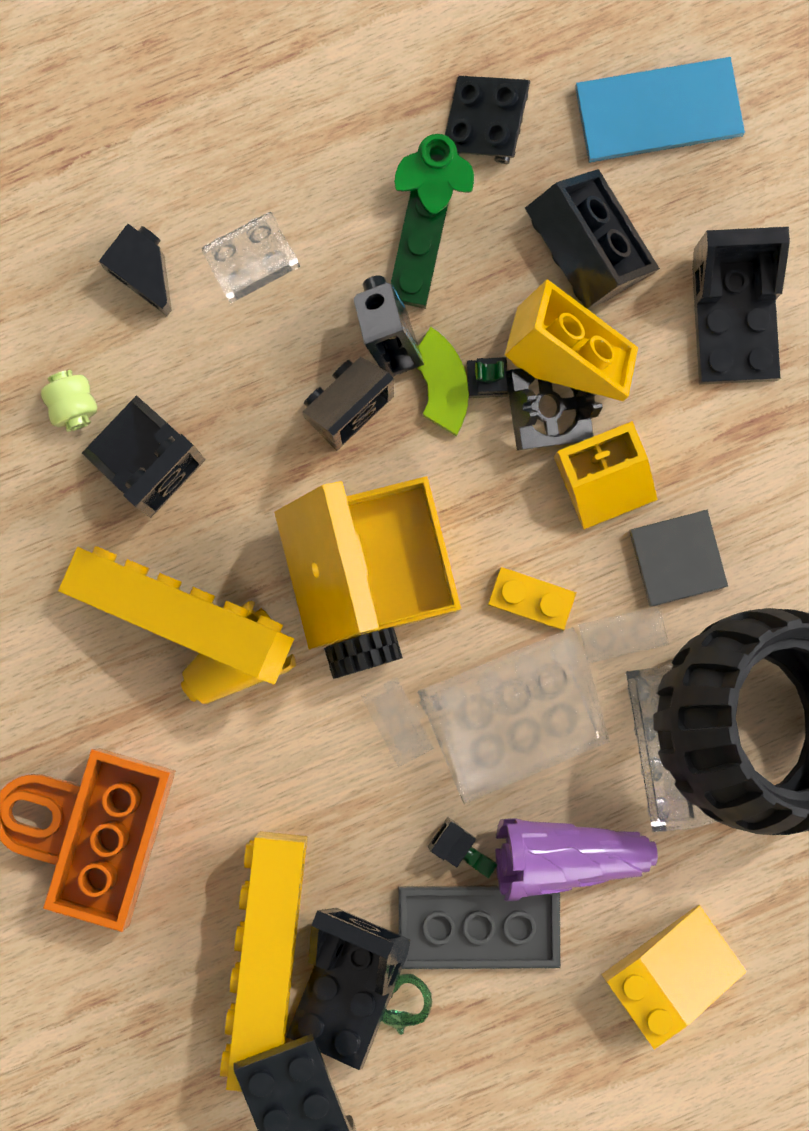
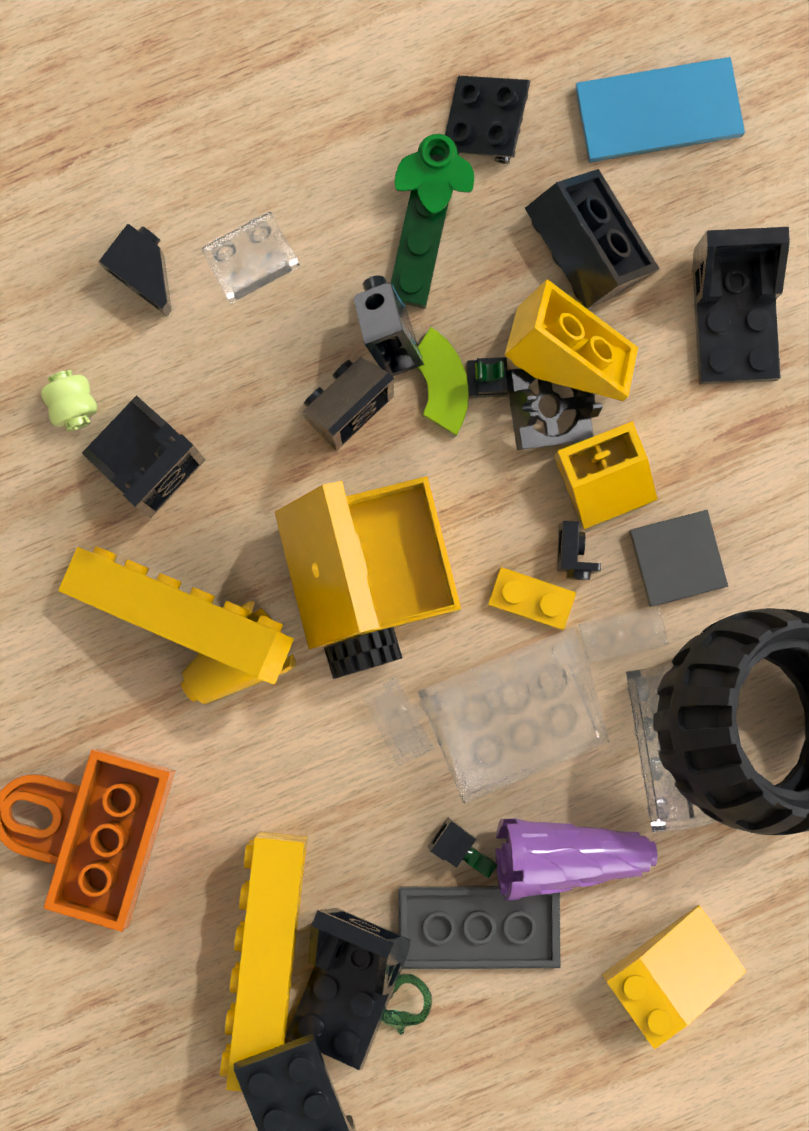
(570, 545): none -> black bracket

